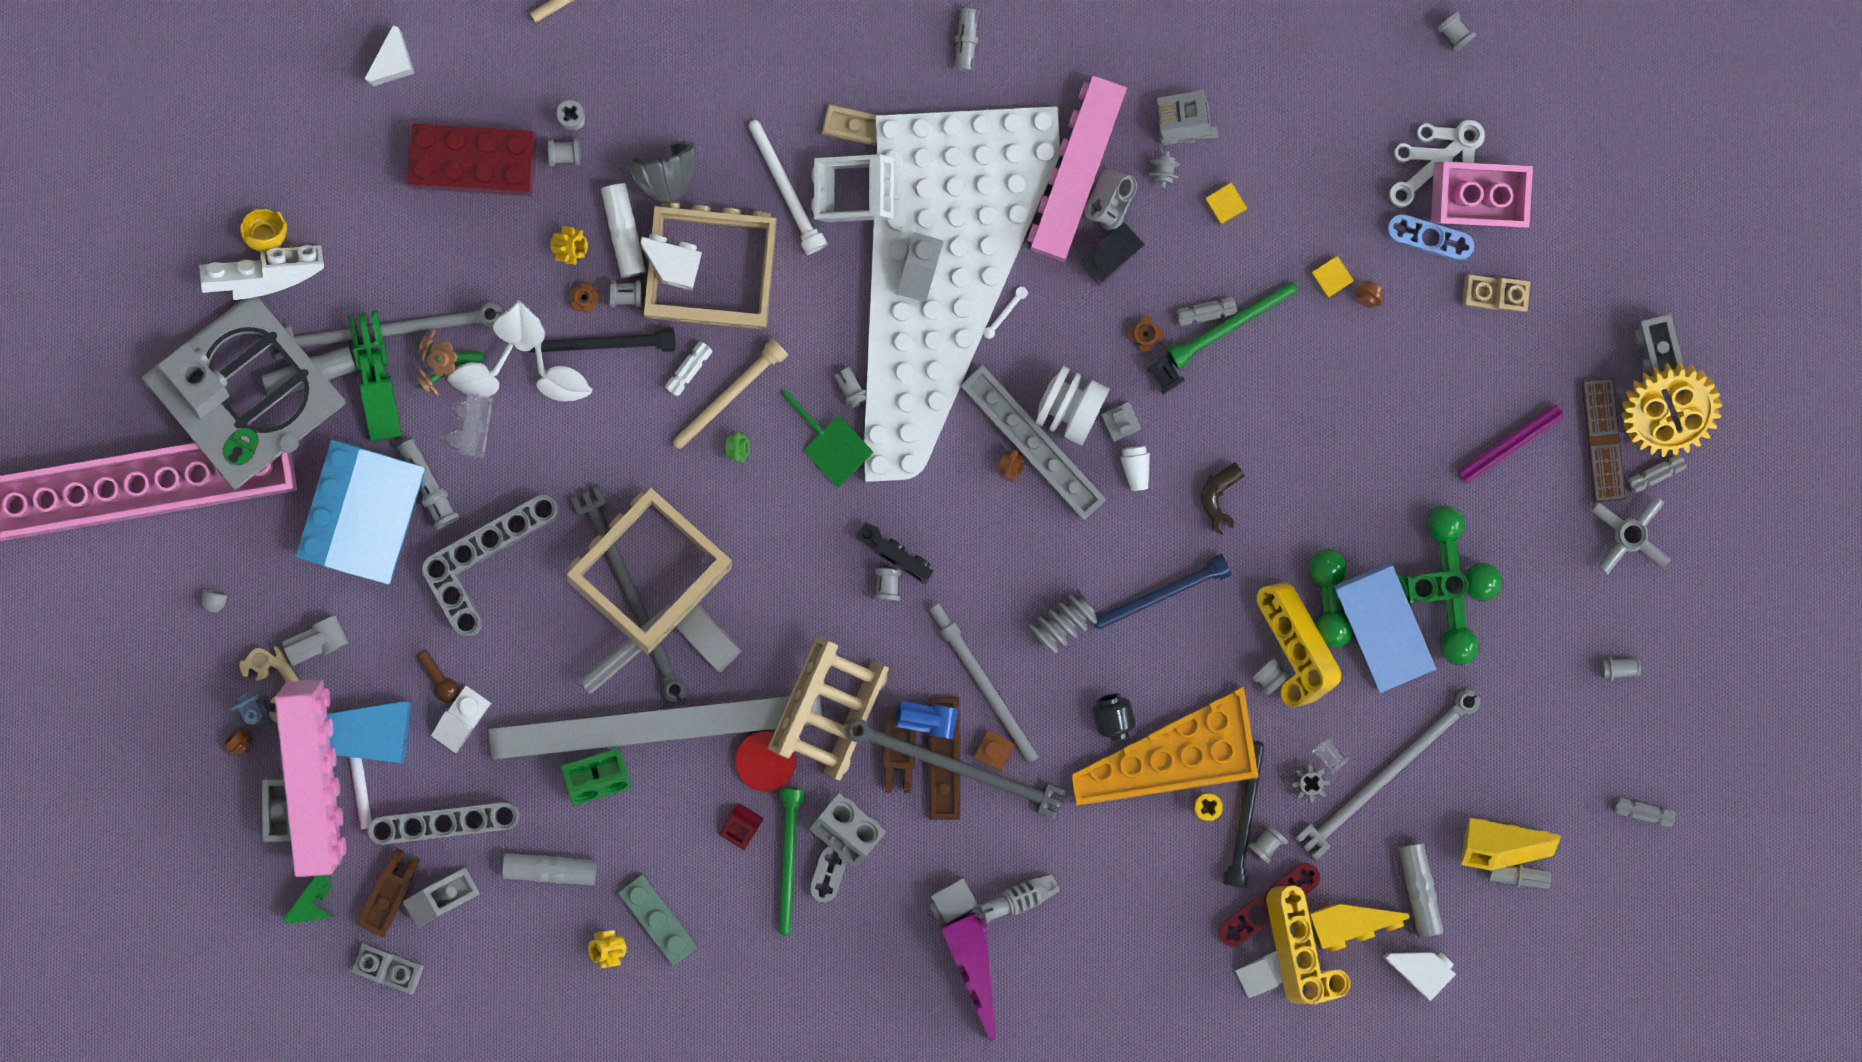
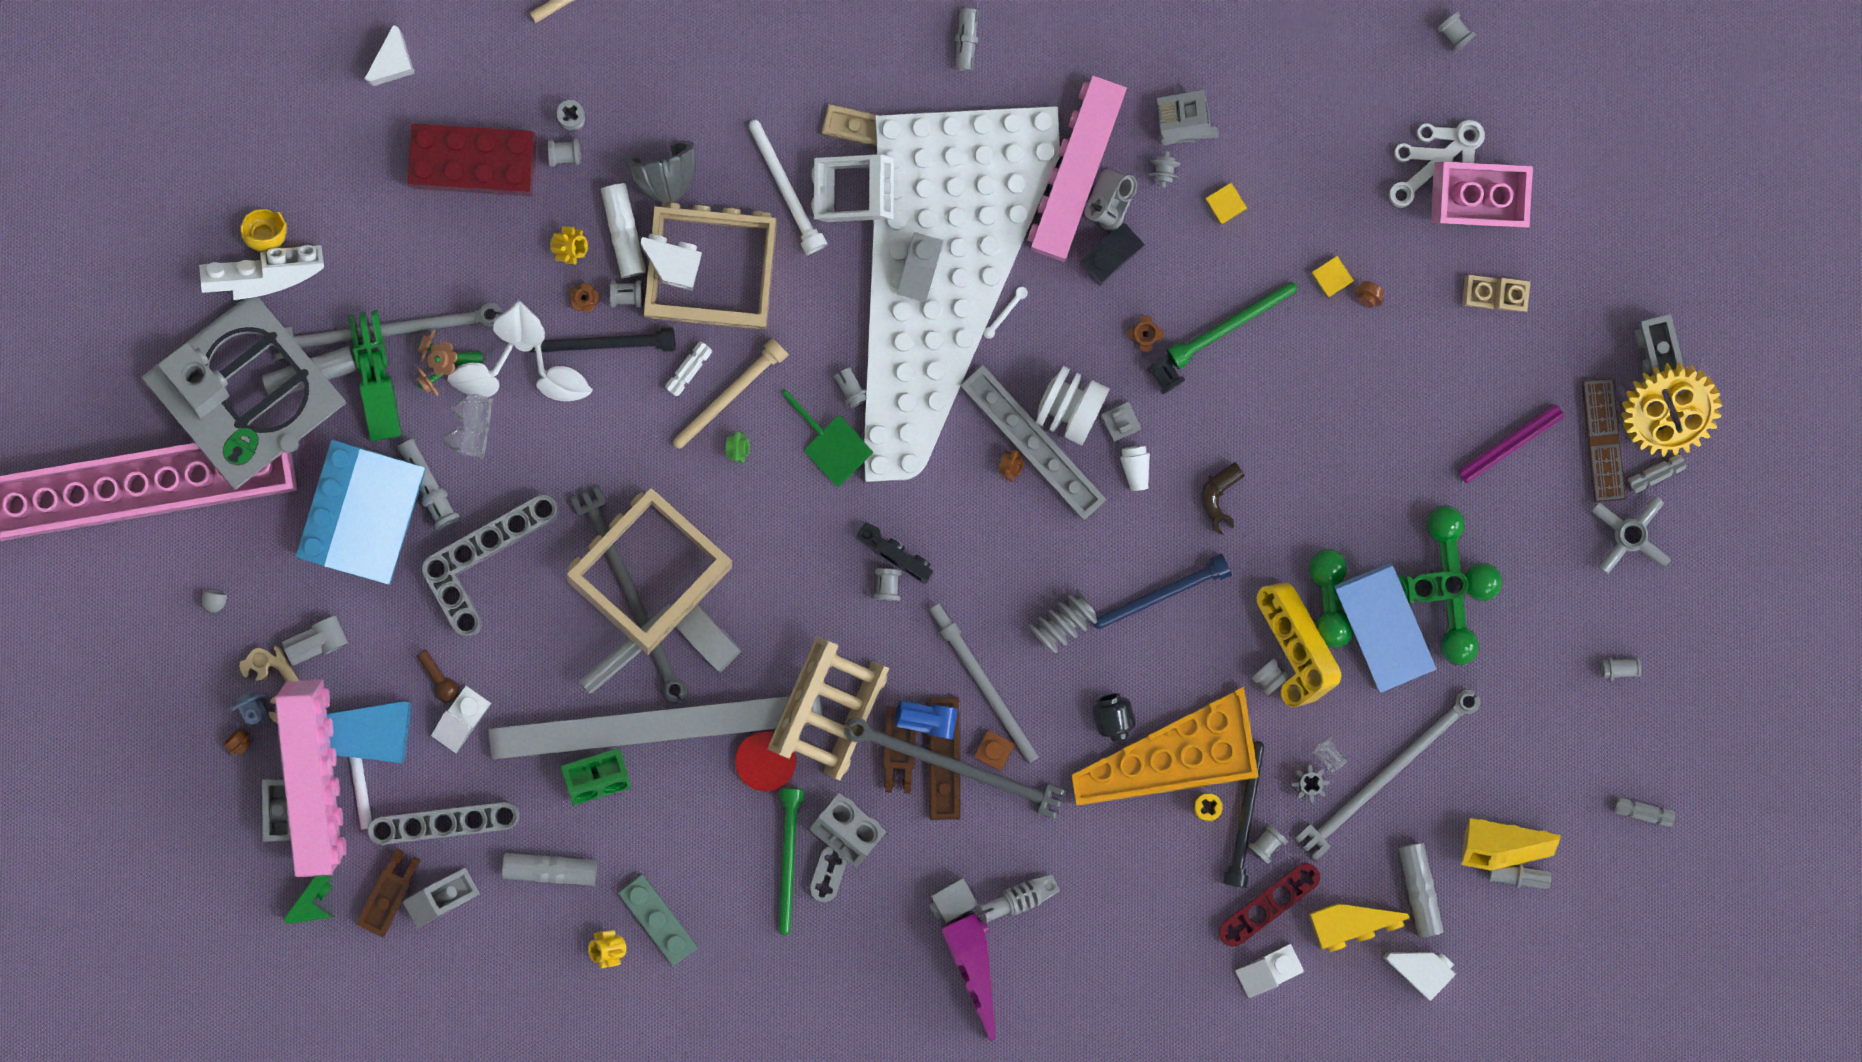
(387, 969): light grey slope -> none
(741, 826): dark red slope -> none
(1206, 311): light grey axle -> none
(1303, 944): yellow beam -> none
(1449, 252): light blue beam -> none

